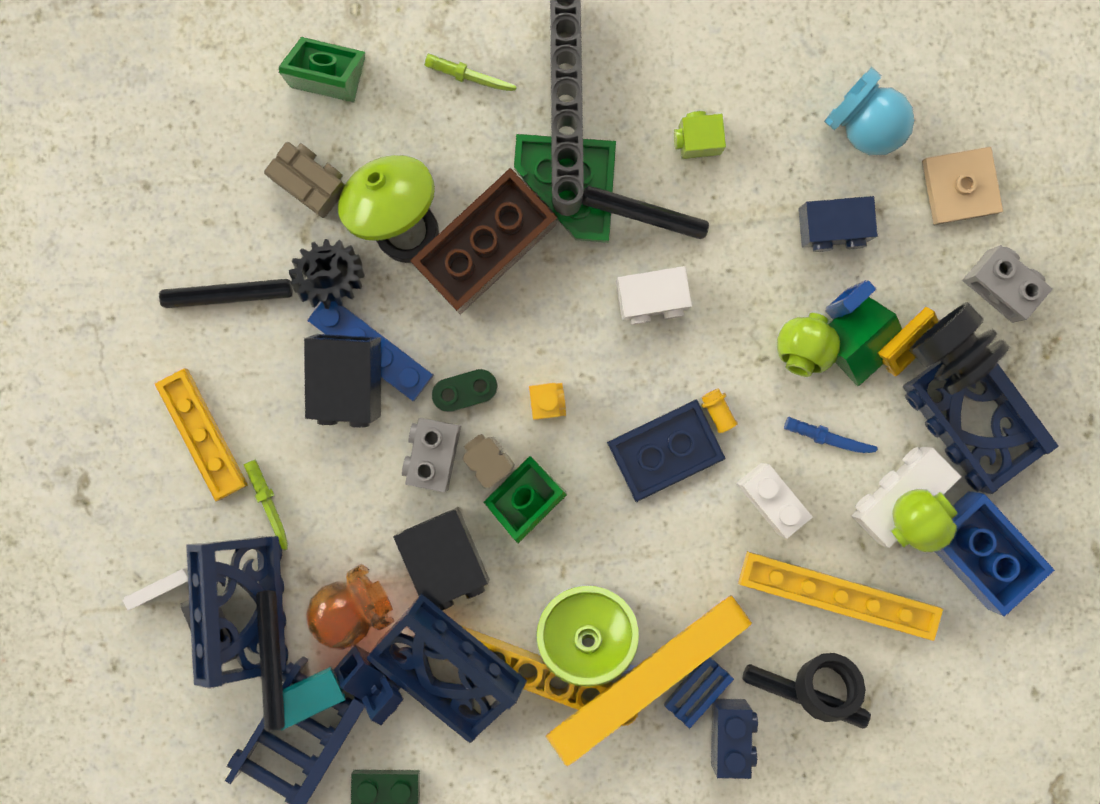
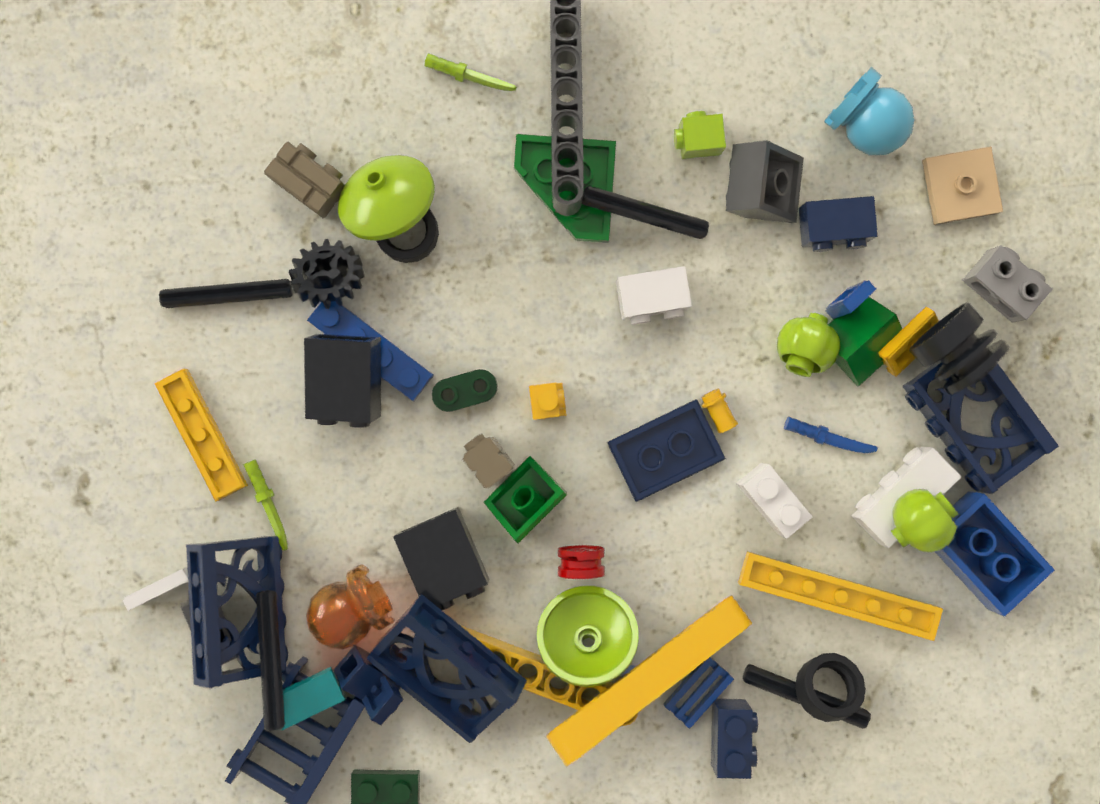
(323, 69): green slope -> none
(431, 454): light grey brick -> none
(485, 241): reddish brown brick -> none
(581, 562): none -> red wheel
(764, 182): none -> dark grey slope

